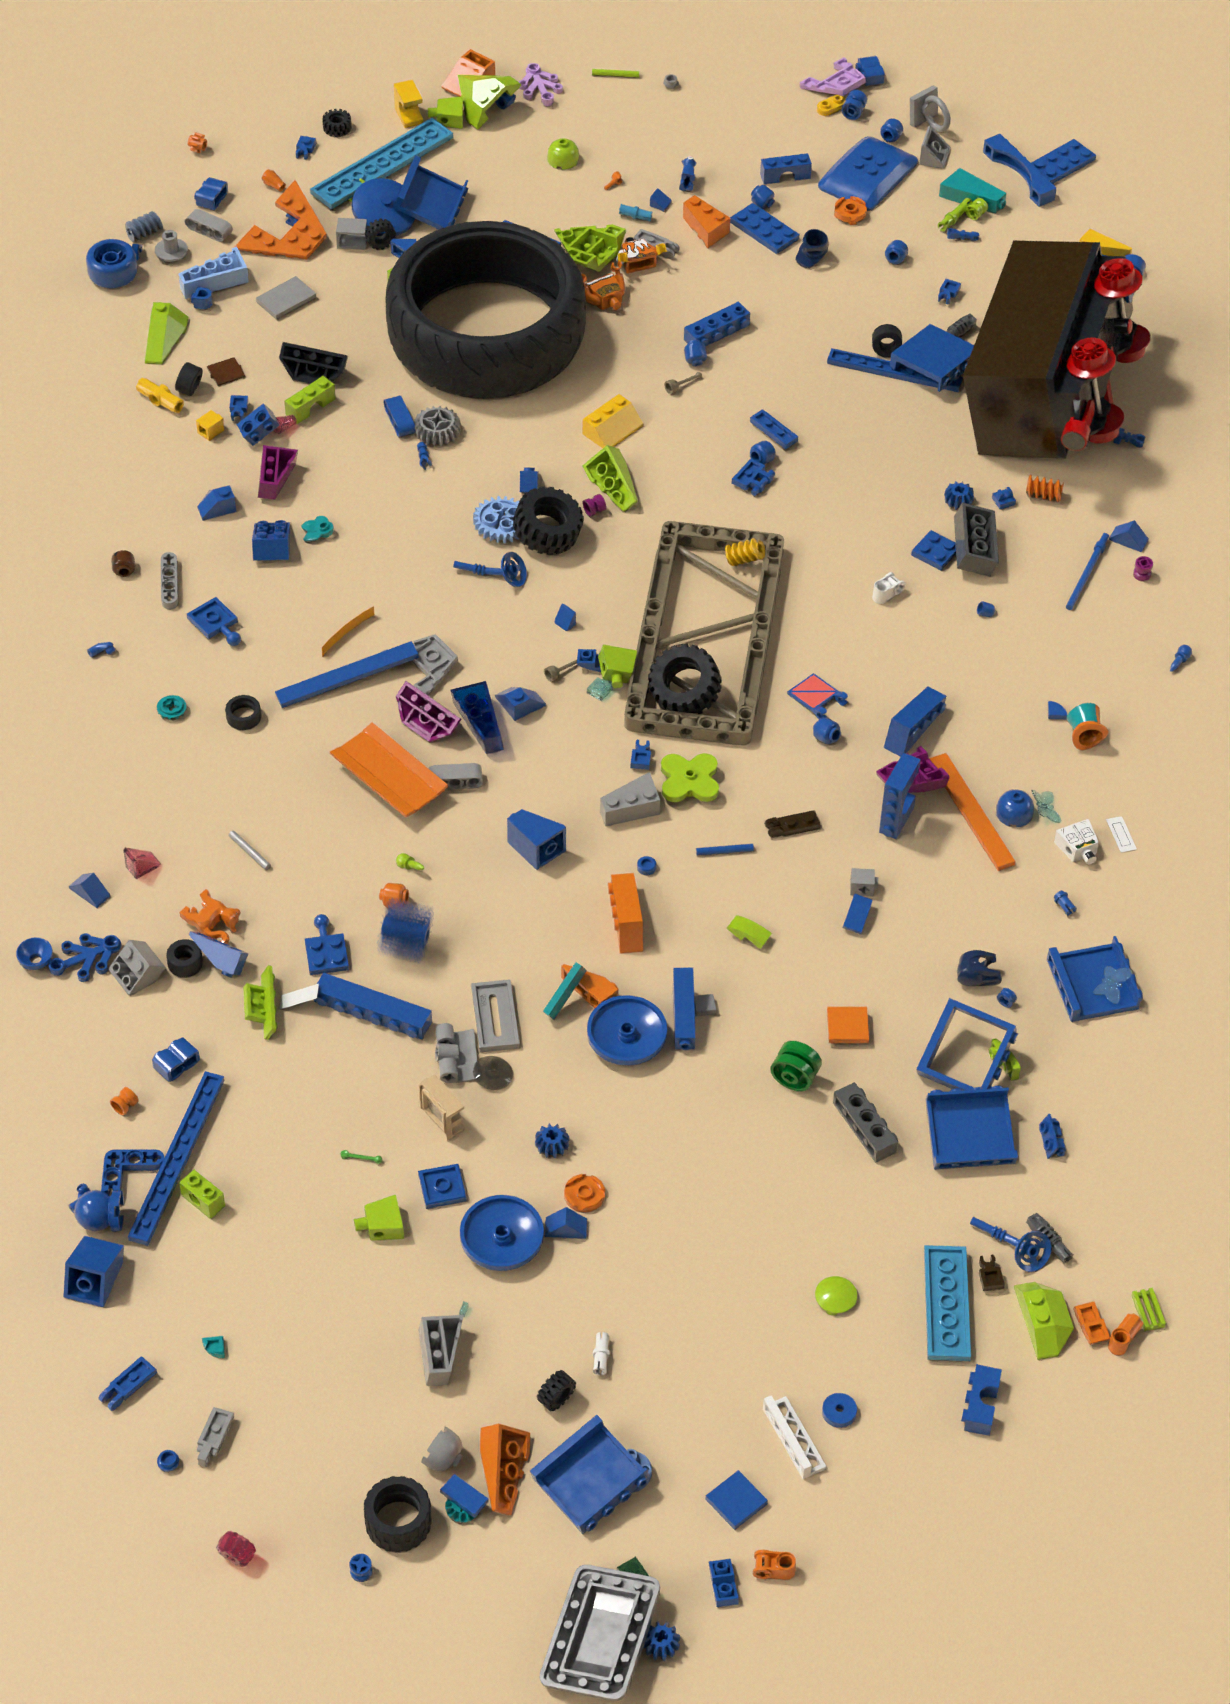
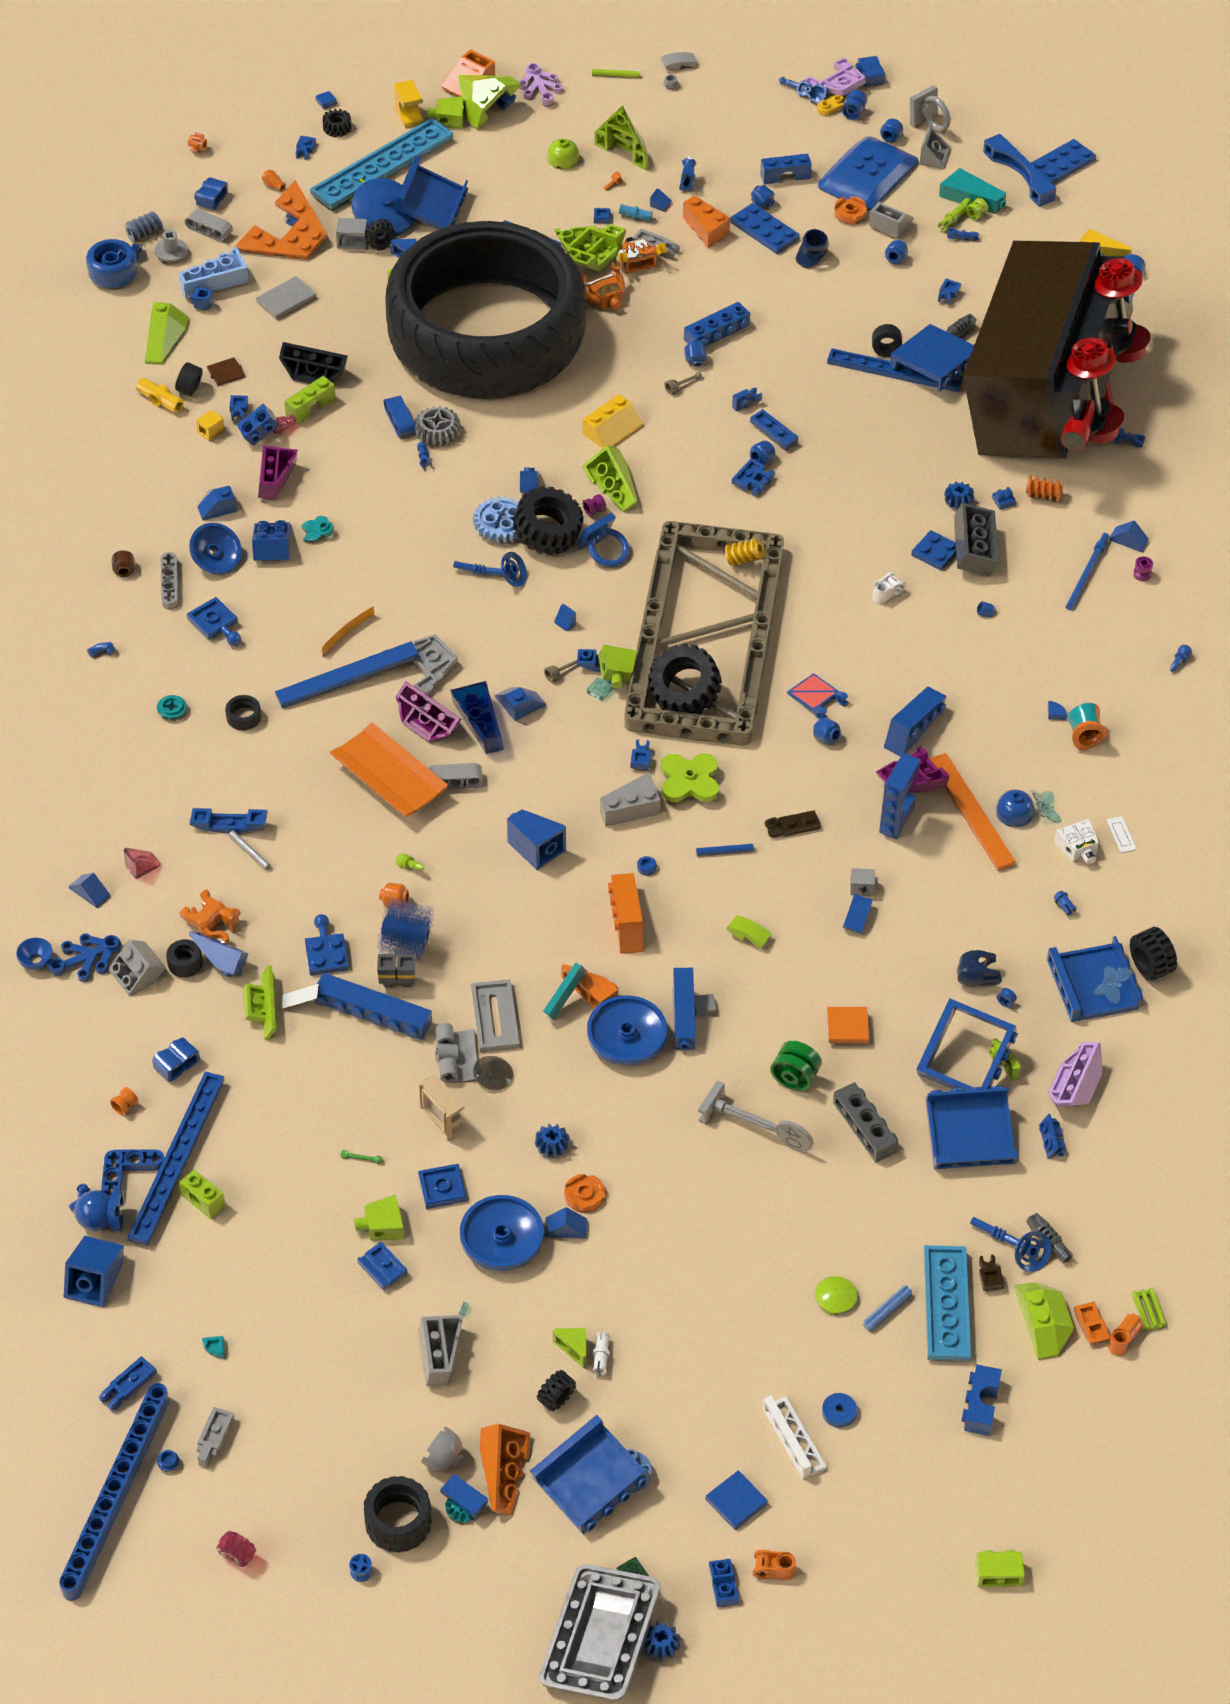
(113, 1499): none -> blue beam
(221, 541): none -> blue dish
(225, 823): none -> blue slope
(326, 99): none -> blue tile
(382, 1265): none -> blue plate
(402, 974): none -> dark grey hips
(572, 1342): none -> lime slope
(599, 531): none -> blue tile
(602, 215): none -> blue tile
(621, 132): none -> lime wedge
(675, 60): none -> light grey slope
(743, 398): none -> blue plate
(787, 1131): none -> light grey piece
(815, 92): none -> blue piece
(887, 1308): none -> medium blue axle
(889, 219): none -> light grey slope
(999, 1569): none -> lime brick
(1078, 1076): none -> lavender wedge
(1153, 953): none -> black tyre

